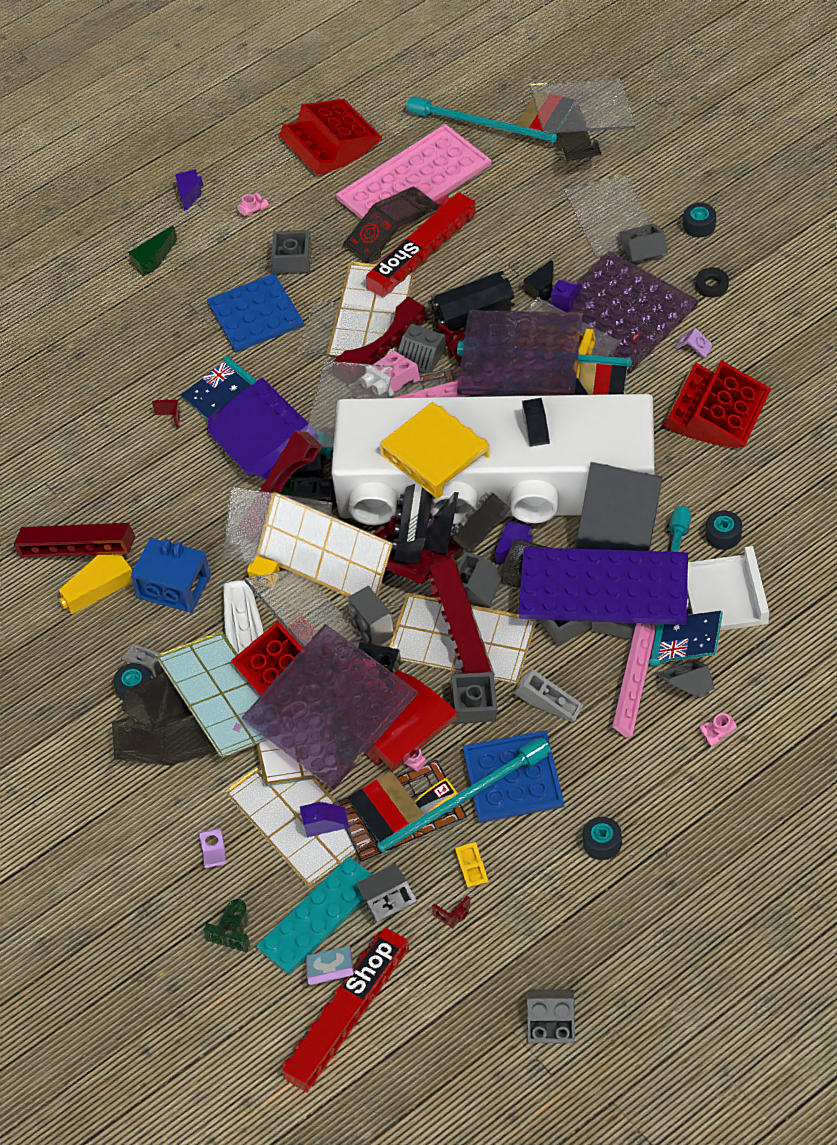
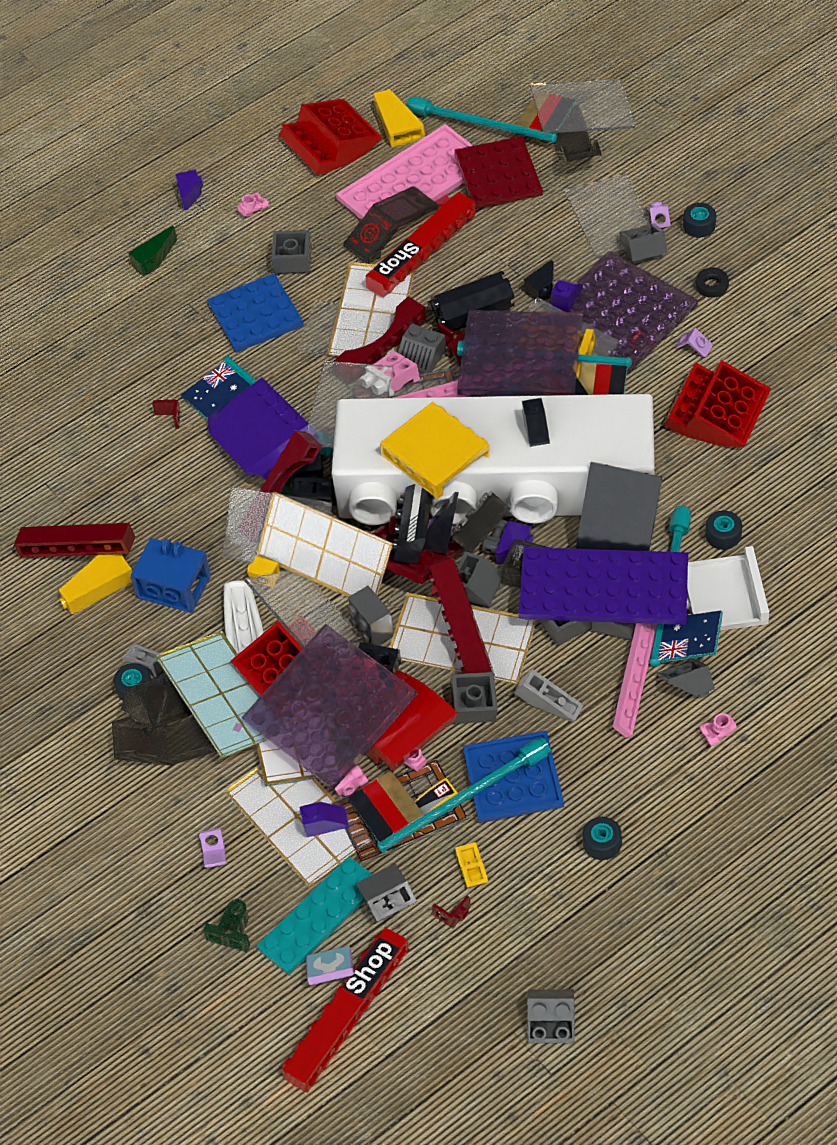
(352, 780): none -> bright pink plate
(397, 120): none -> yellow slope
(491, 542): none -> dark grey leg
(498, 172): none -> dark red plate
(656, 208): none -> lavender bracket

